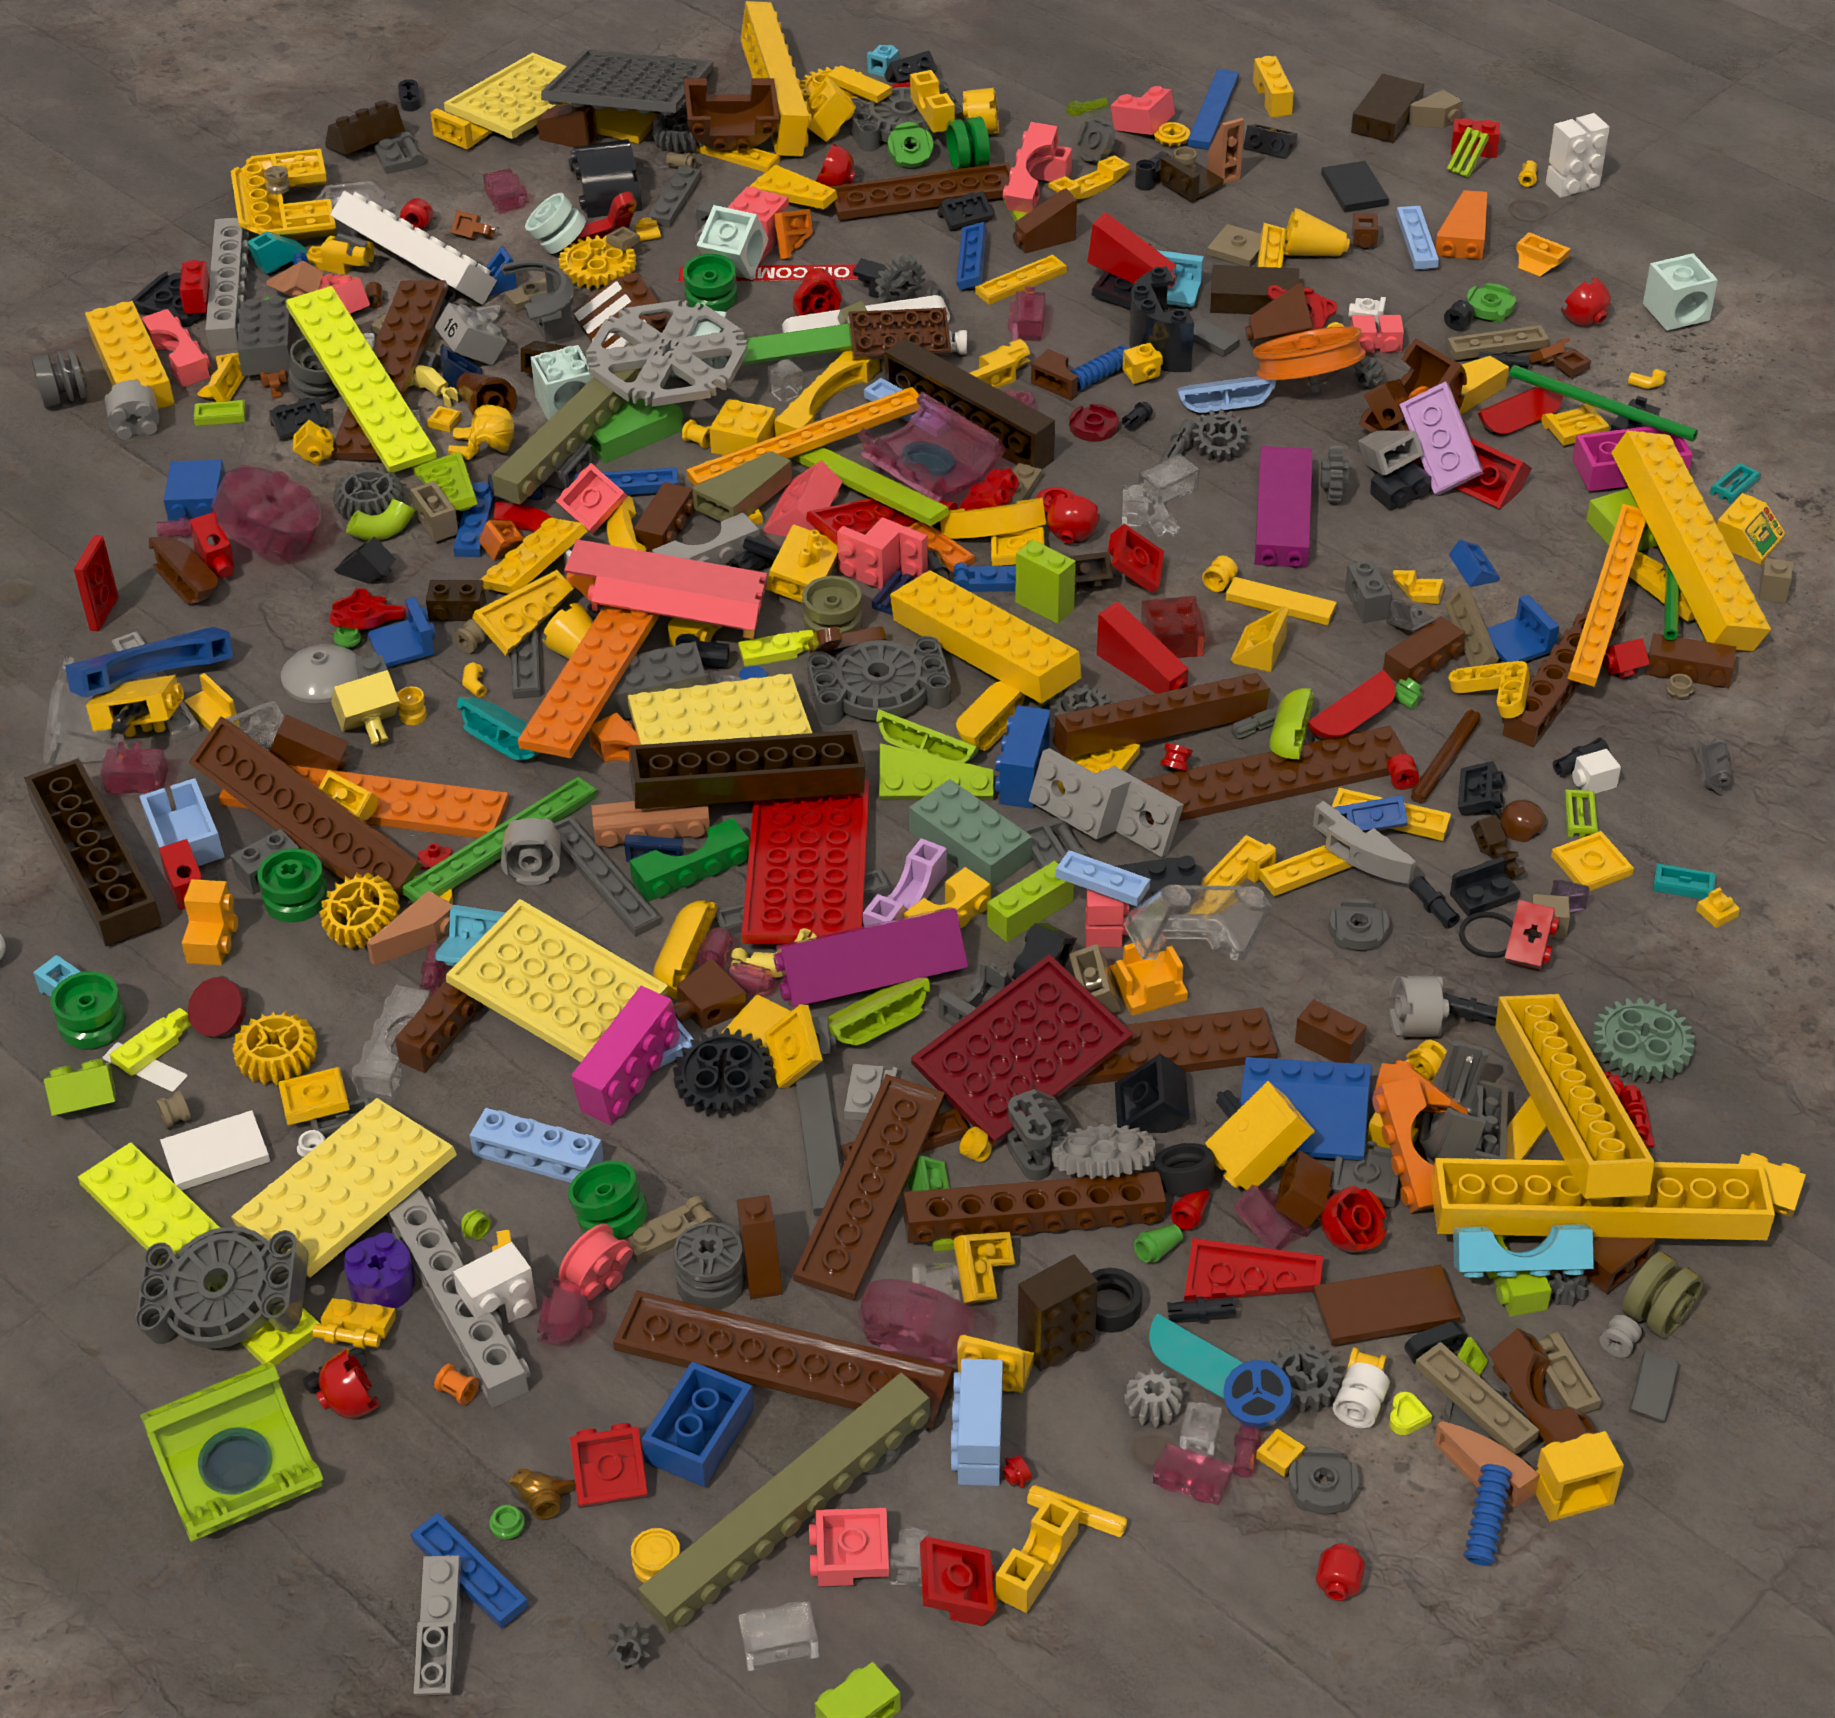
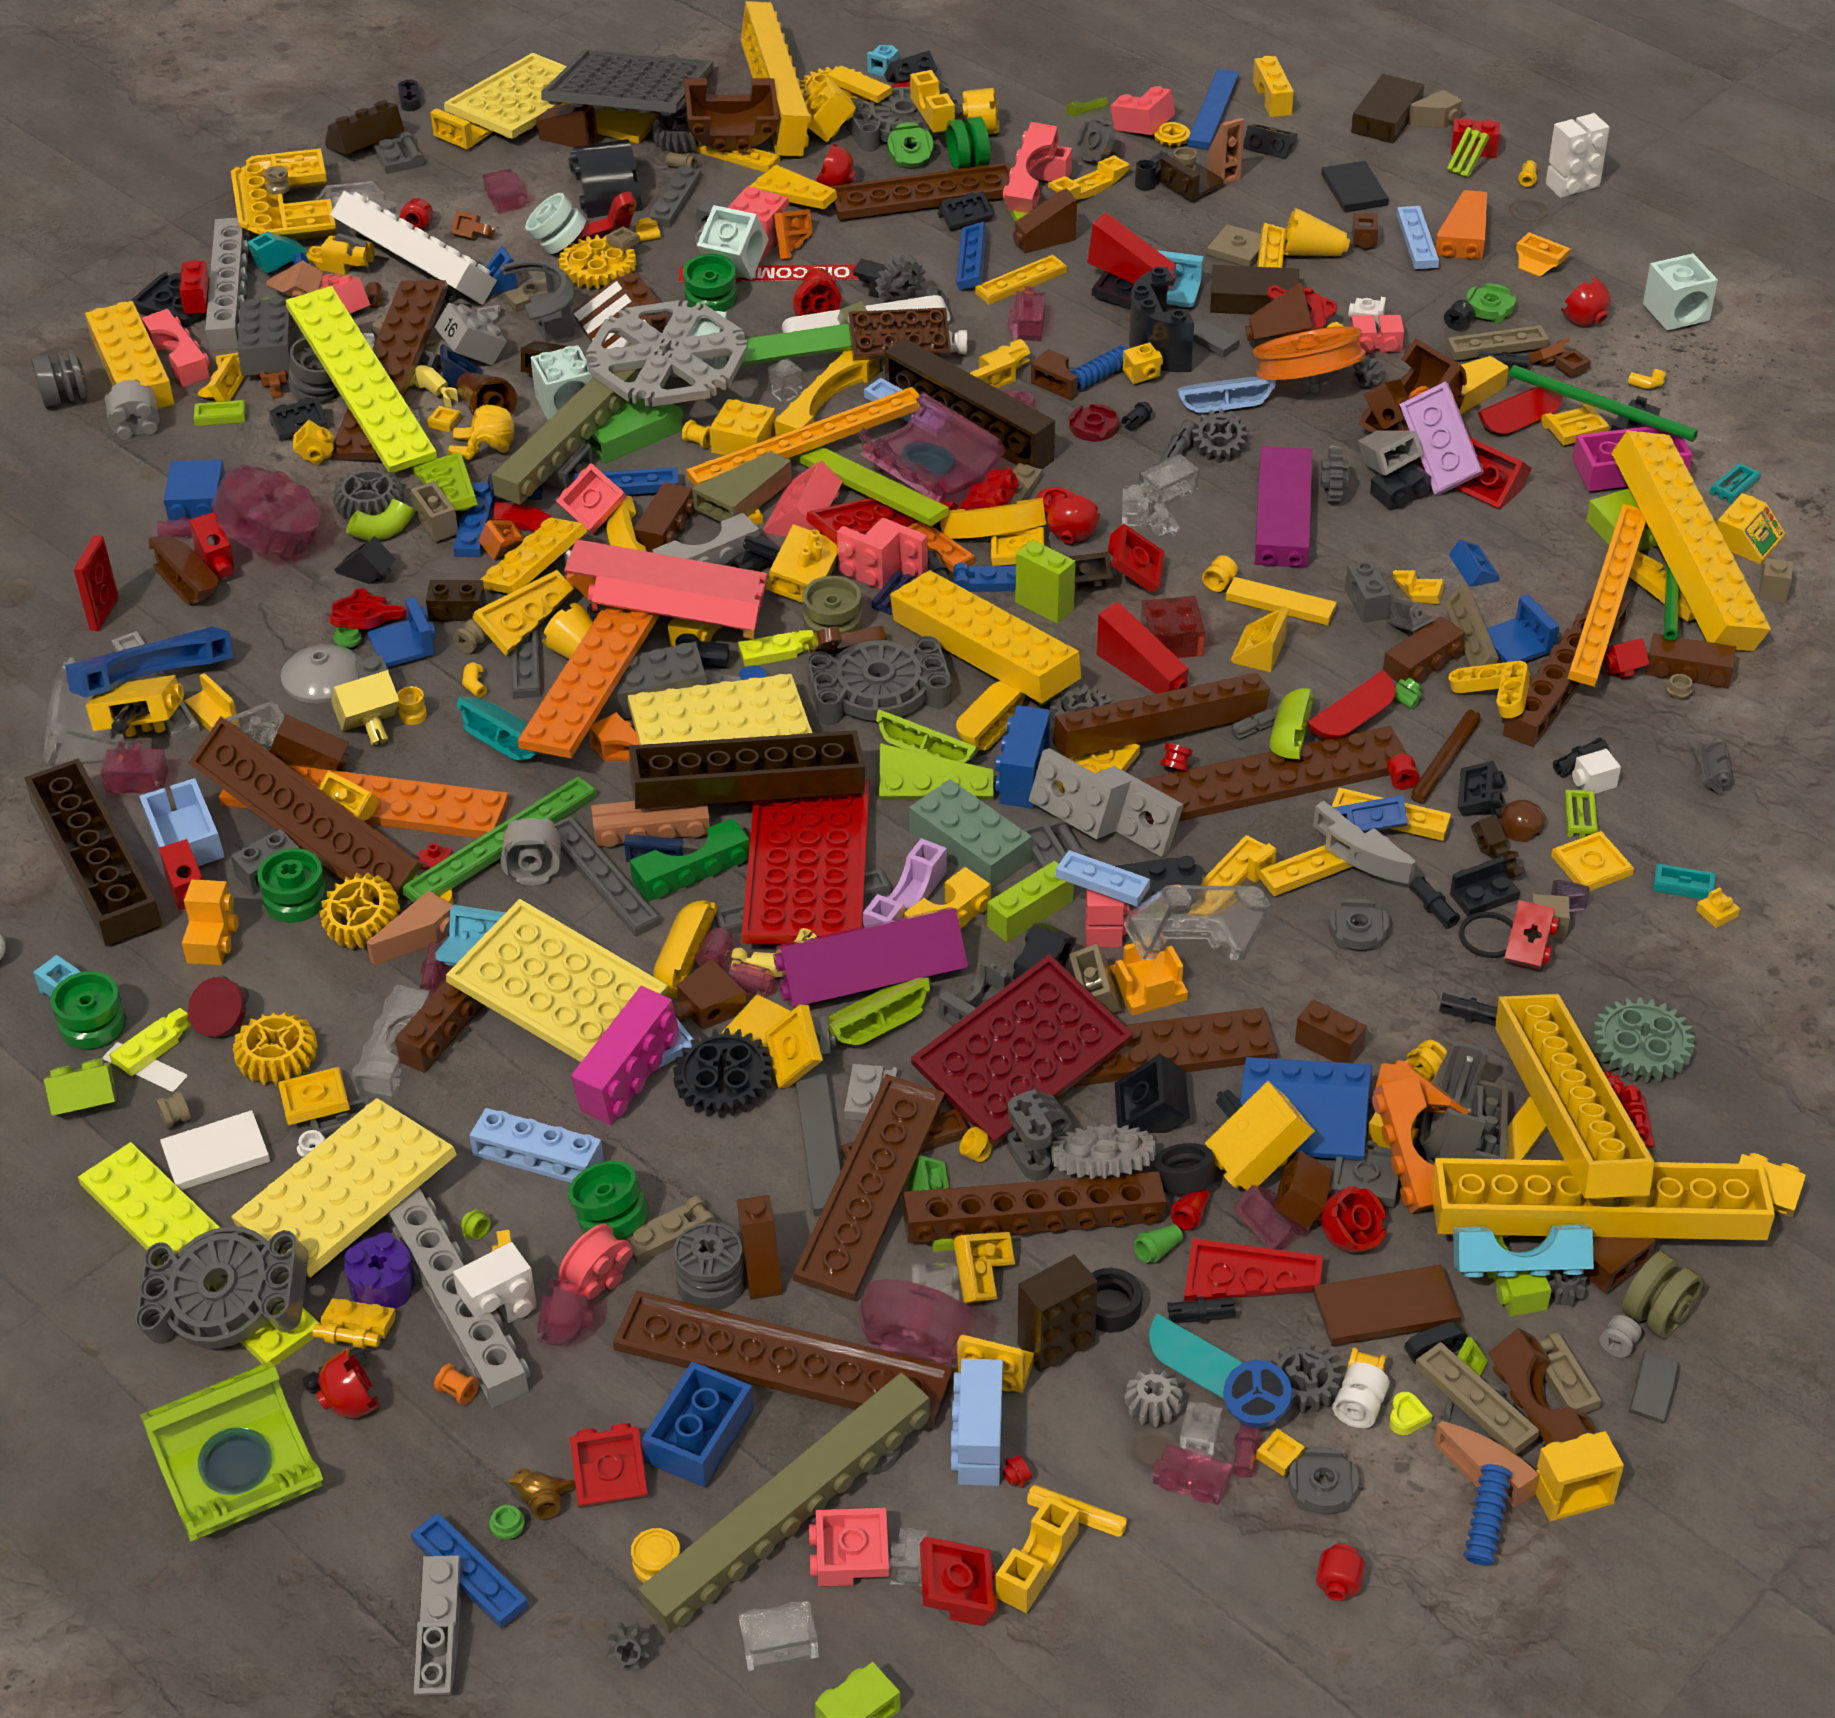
(1418, 1006): light grey brick -> none

